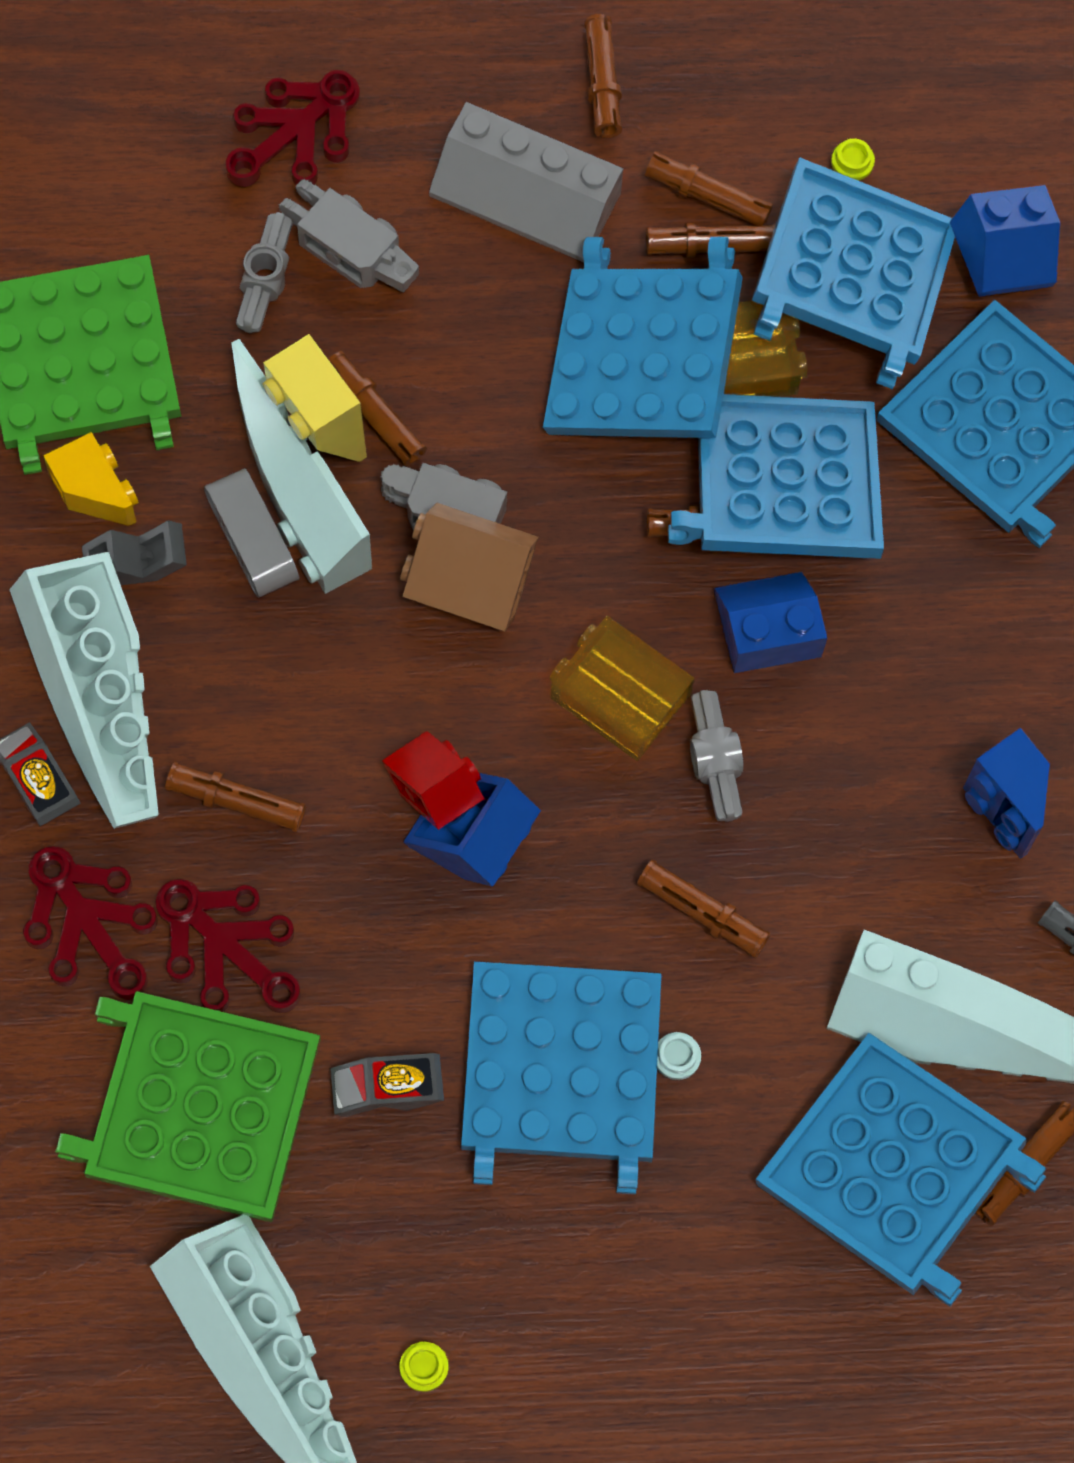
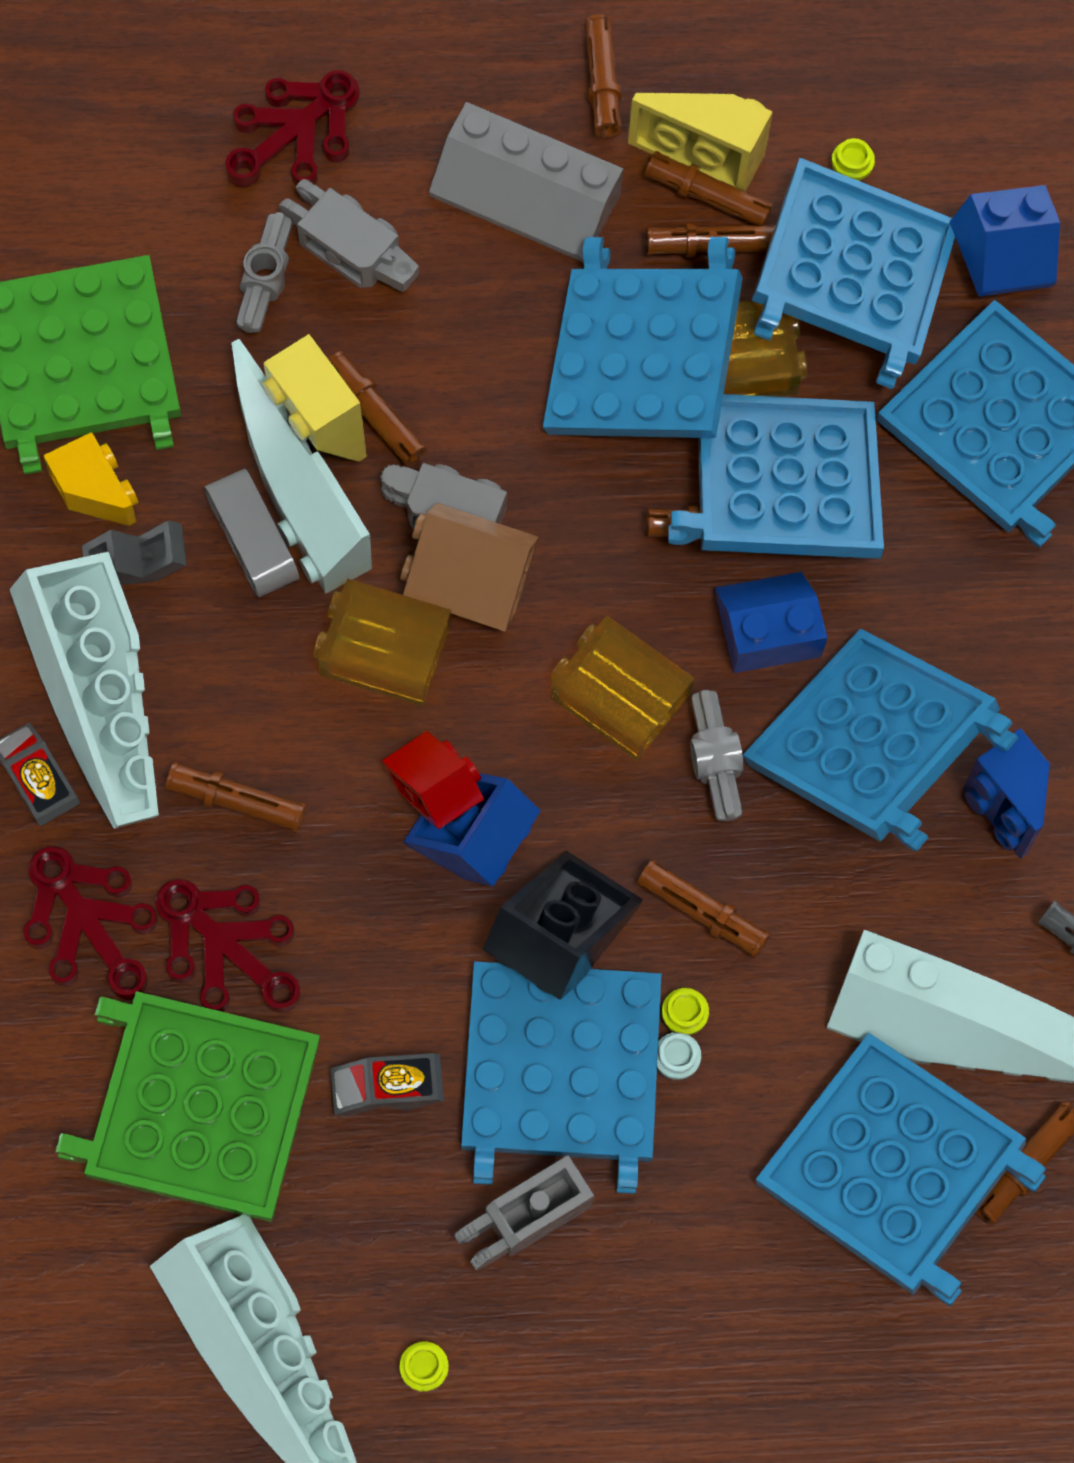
(382, 641): none -> clear yellow brick
(530, 1211): none -> light grey hinge
(560, 924): none -> black slope
(685, 1011): none -> neon yellow plate
(710, 130): none -> light yellow slope
(876, 736): none -> dark azure plate

